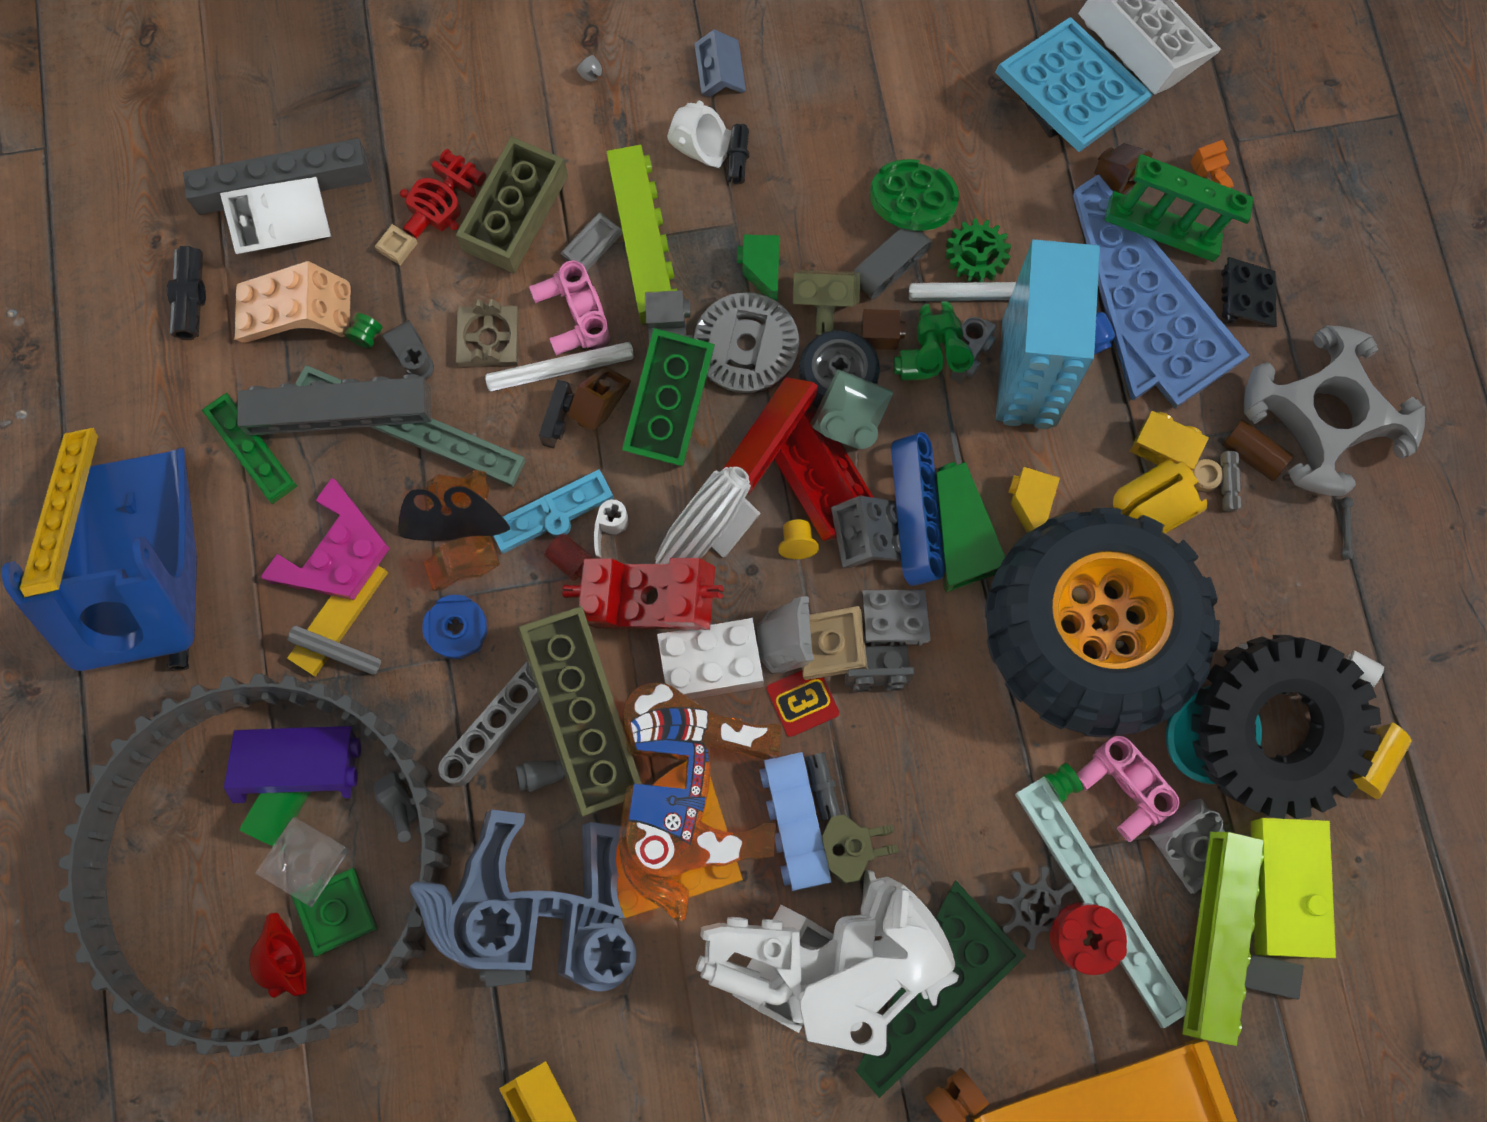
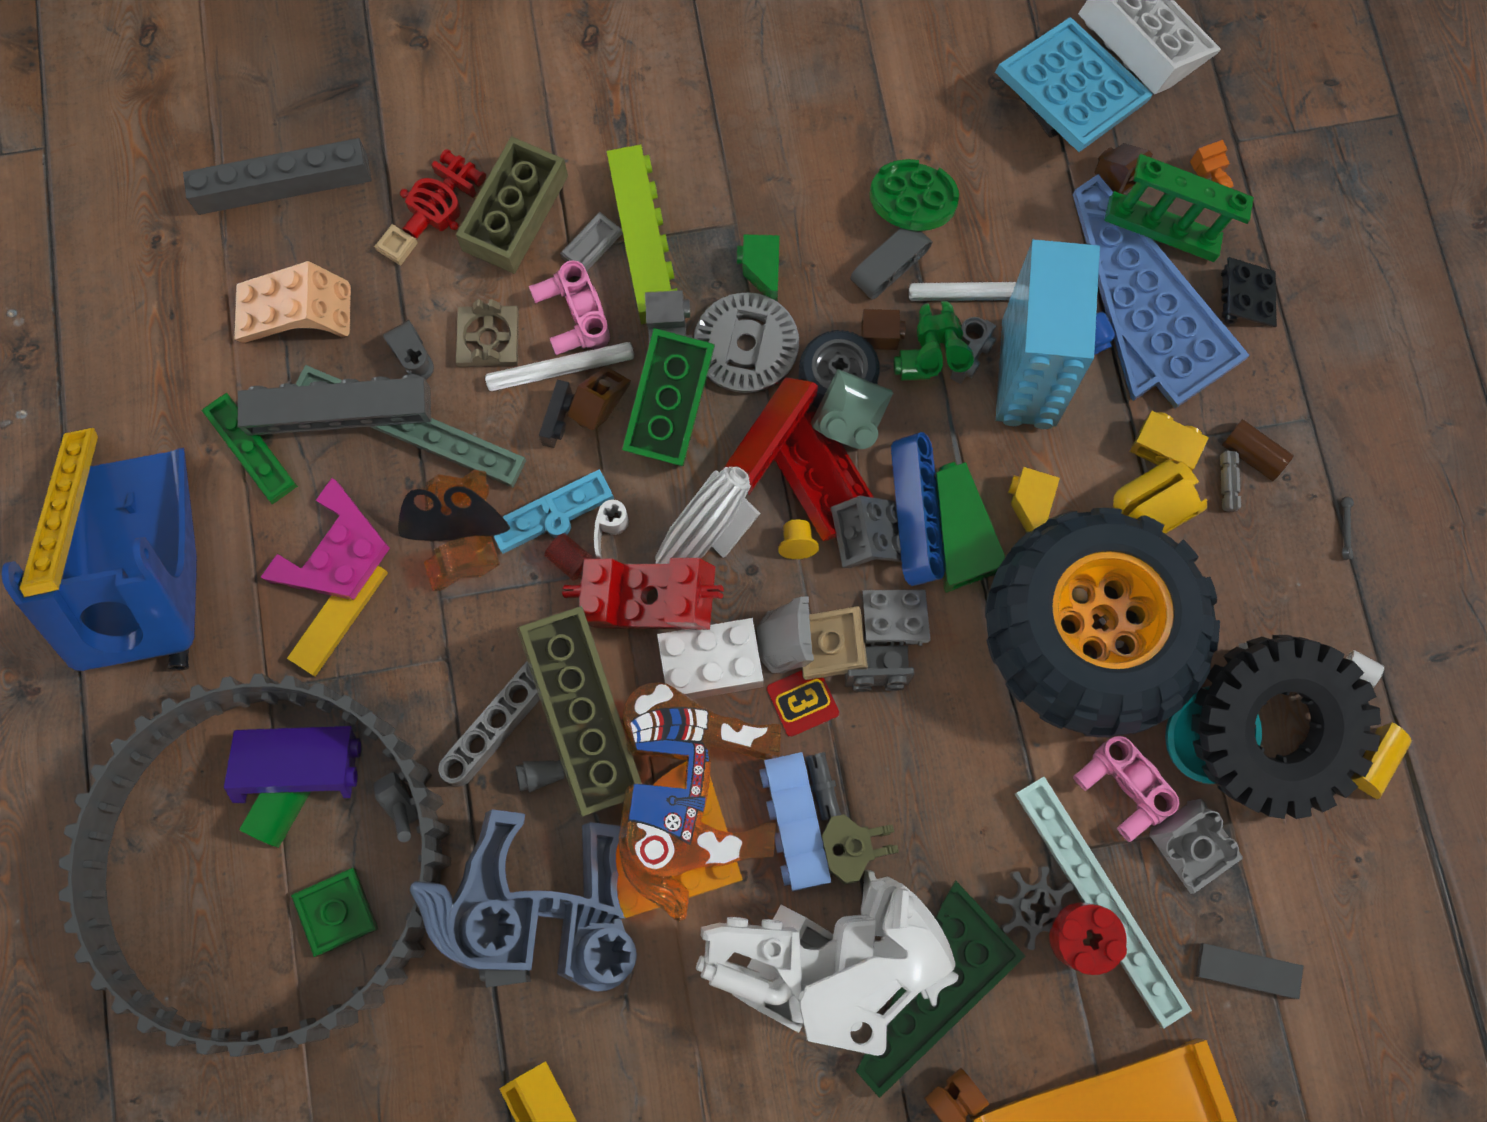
(186, 293): black piece -> none
(275, 215): white slope -> none
(278, 959): red hat -> none
(302, 861): clear plate -> none
(334, 650): light grey axle -> none
(363, 330): green wheel -> none
(468, 614): blue plate -> none
(590, 67): light grey hinge -> none
(700, 134): white helmet -> none
(719, 63): sand blue panel -> none
(738, 154): black axle -> none
(826, 292): olive brick -> none
(975, 253): green gear -> none
(1064, 782): green wheel -> none
(1208, 474): tan tile -> none
(1223, 938): lime brick -> none
(1295, 889): neon yellow brick -> none
(1349, 382): light grey piece -> none

